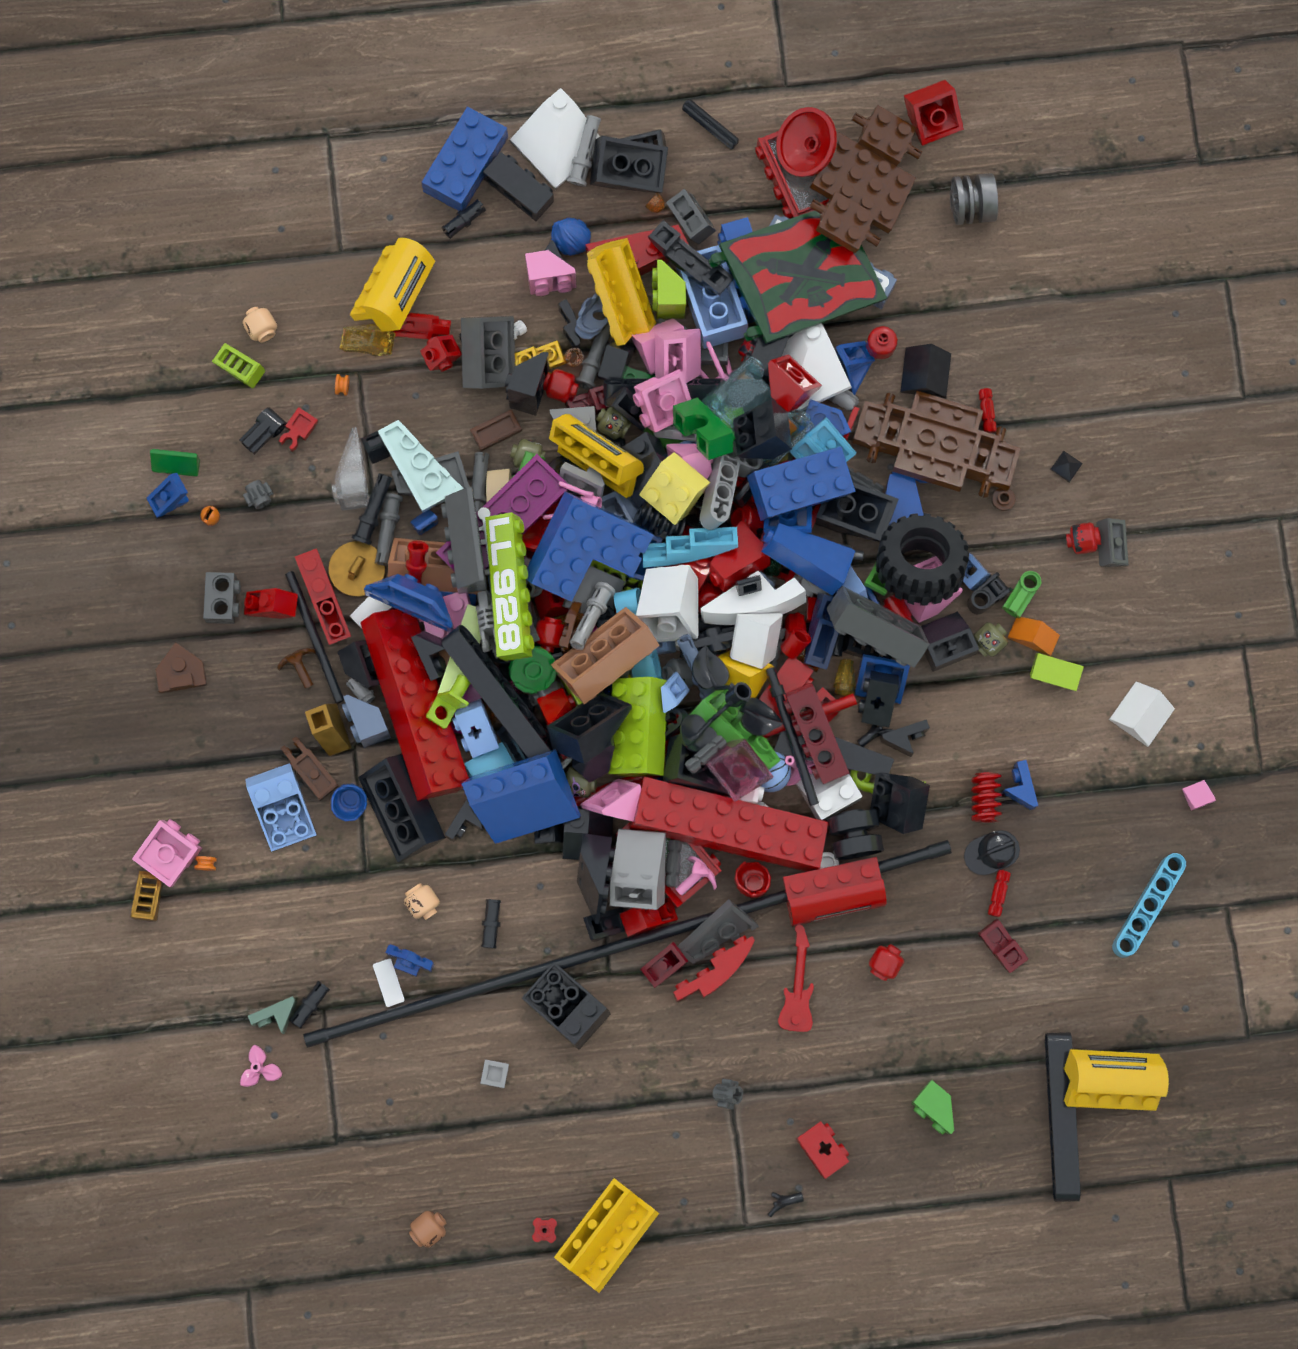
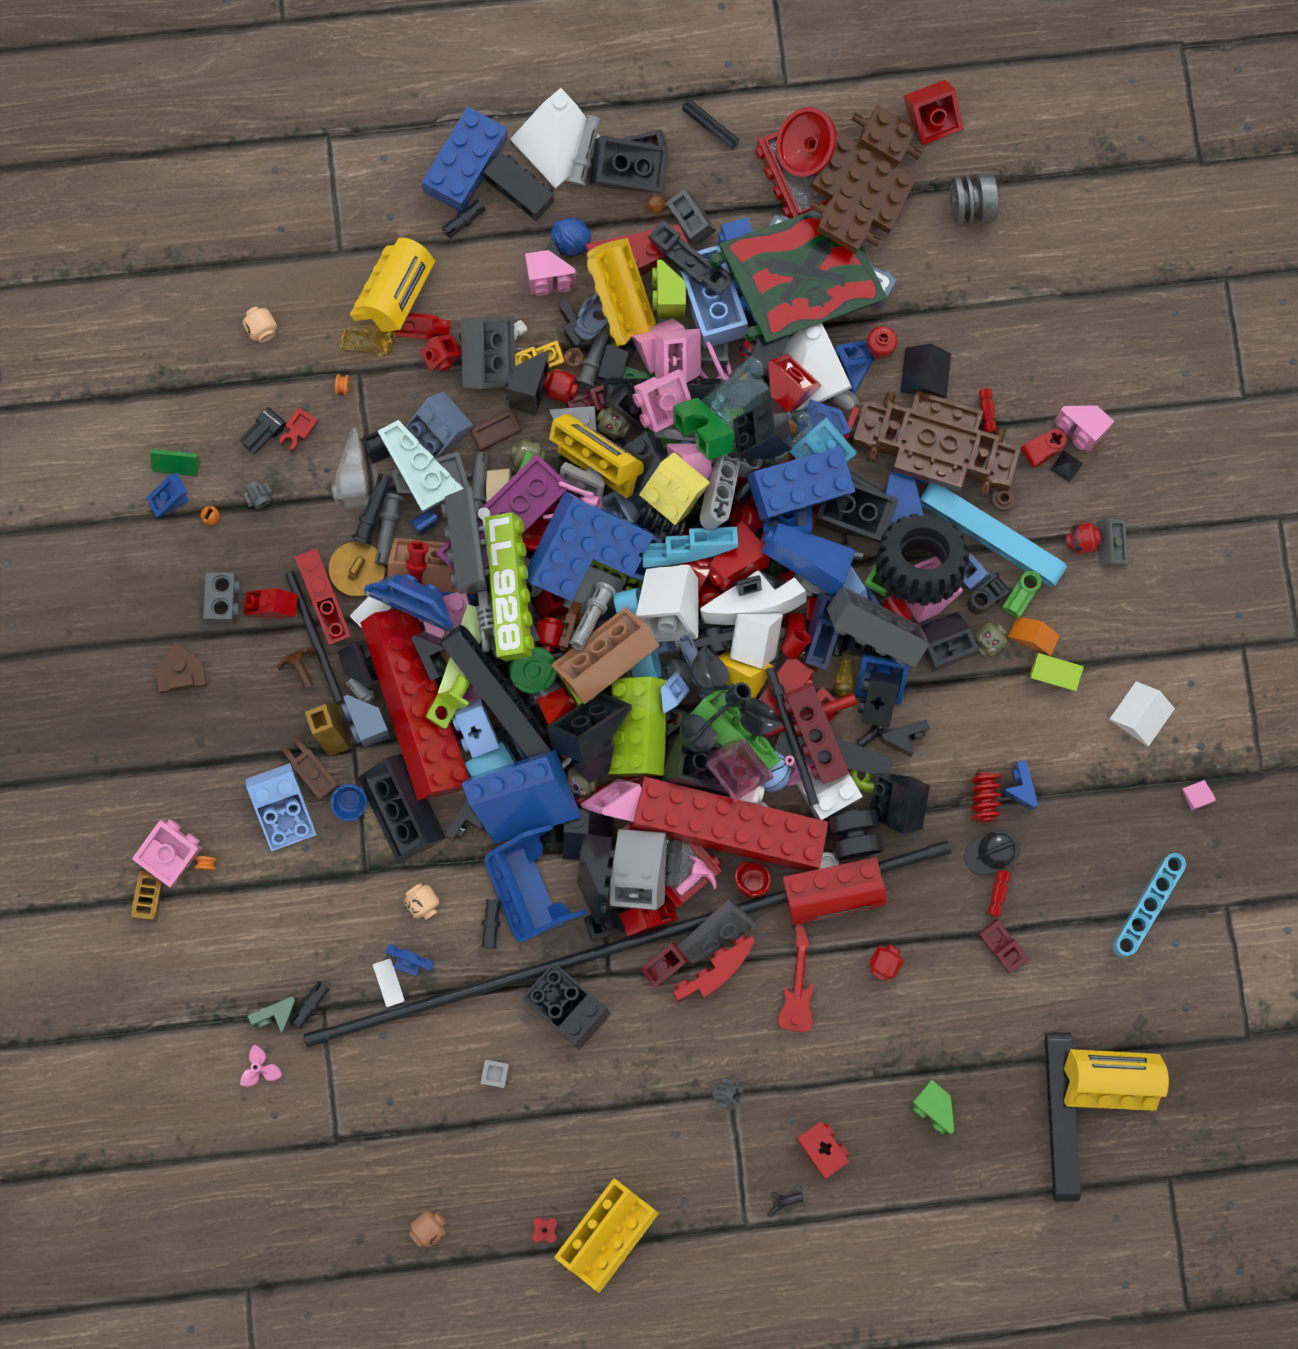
(252, 372): lime slope -> none
(439, 424): none -> sand blue slope
(522, 888): none -> blue windscreen
(706, 754): dark grey axle -> none
(992, 534): none -> medium azure beam
(1041, 449): none -> red piece
(1084, 425): none -> bright pink slope

